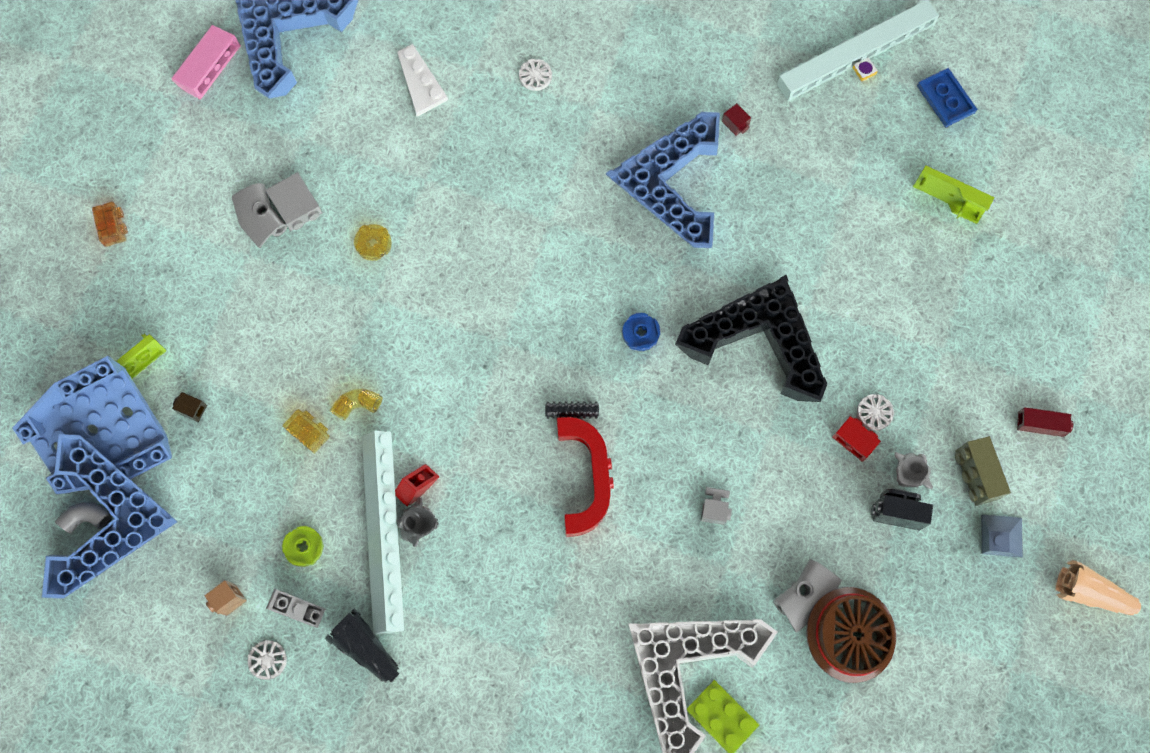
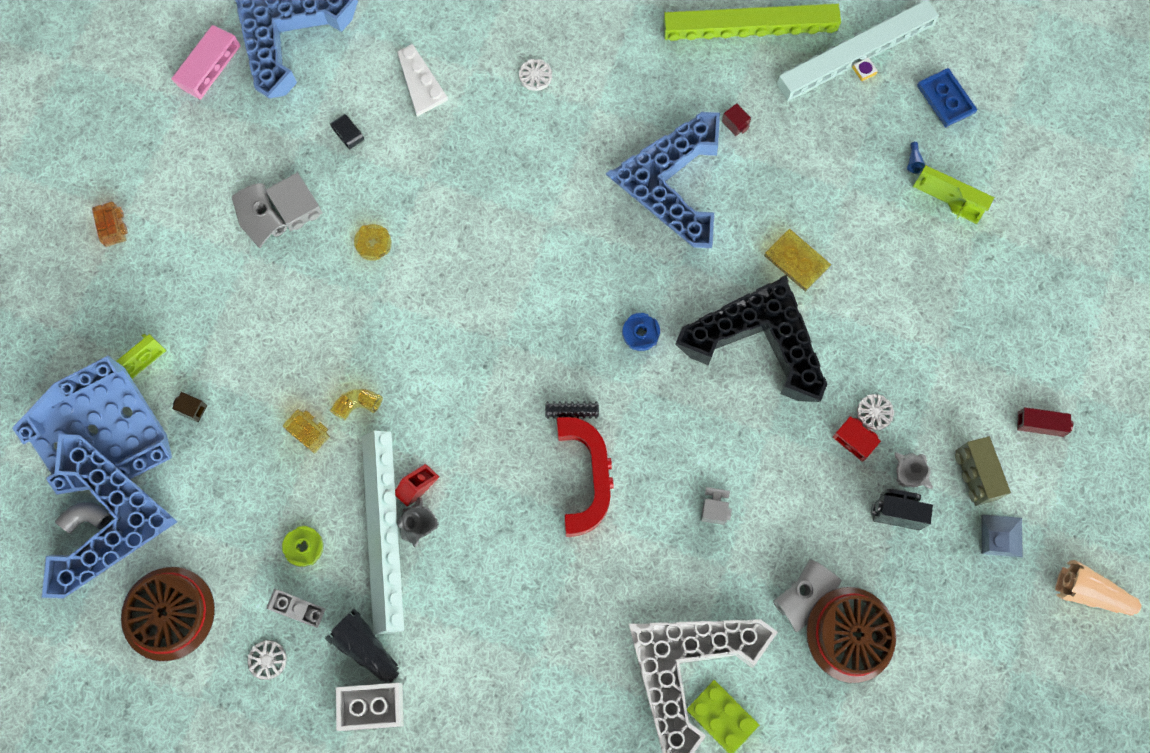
(183, 582): none -> reddish brown piece
(224, 598): medium nougat brick -> none
(347, 131): none -> black beam
(369, 706): none -> white brick
(751, 22): none -> lime brick
(797, 260): none -> clear yellow plate
(916, 161): none -> blue cone

